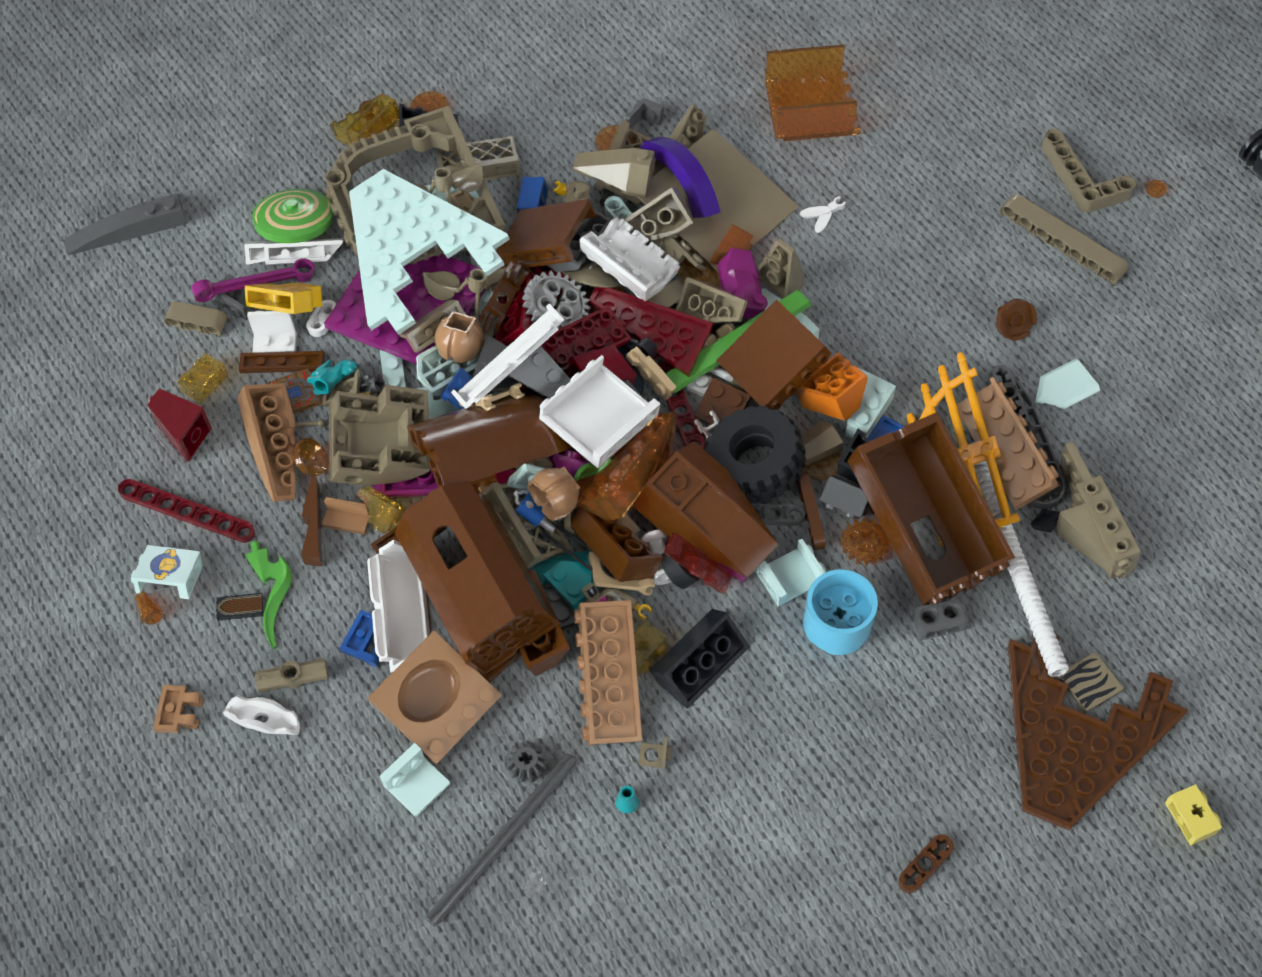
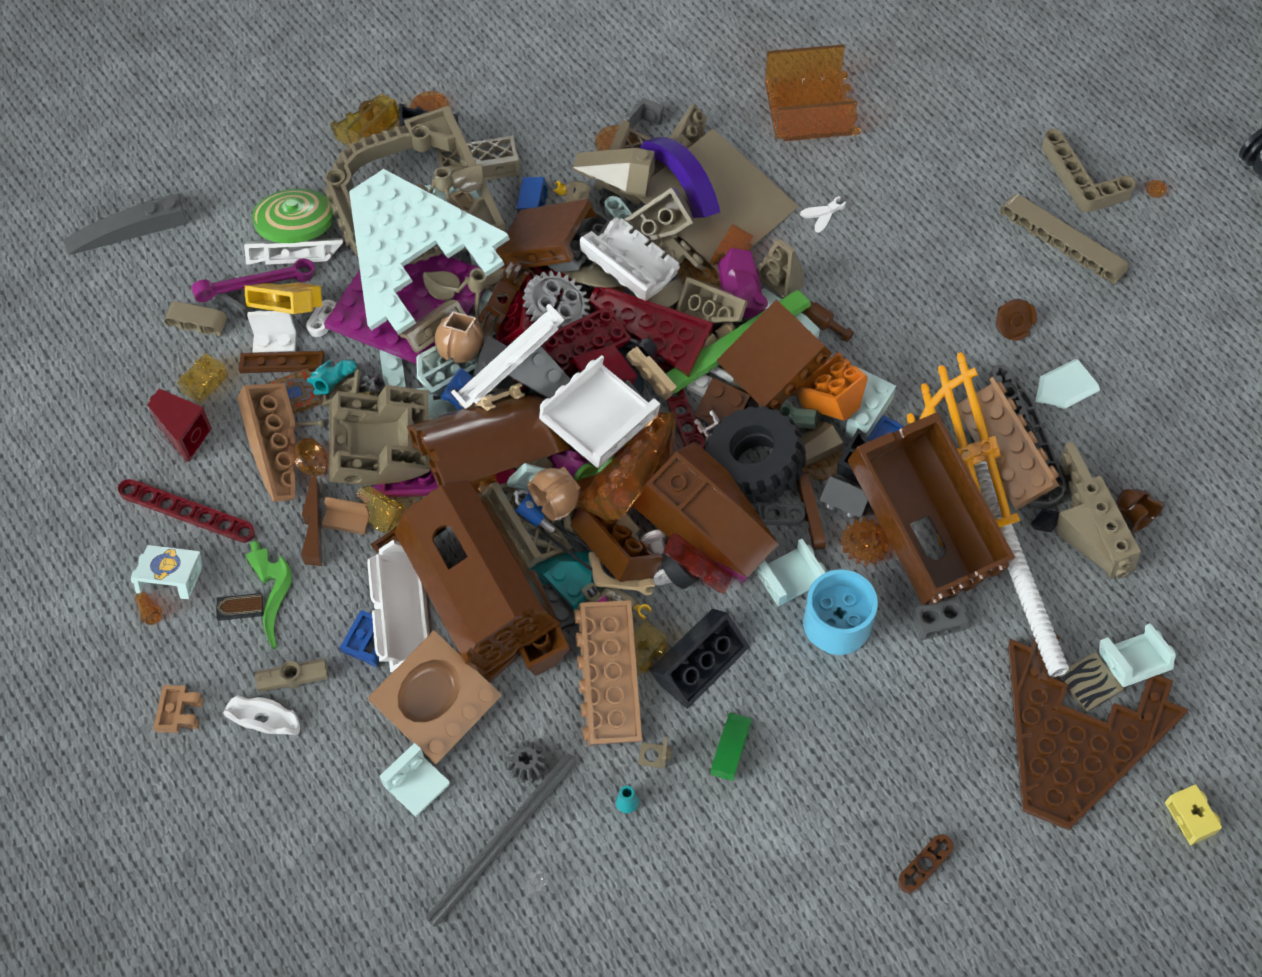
(730, 746): none -> green slope
(802, 417): none -> sand green piece
(824, 318): none -> reddish brown piece
(1138, 508): none -> reddish brown helmet
(1138, 656): none -> light aqua panel

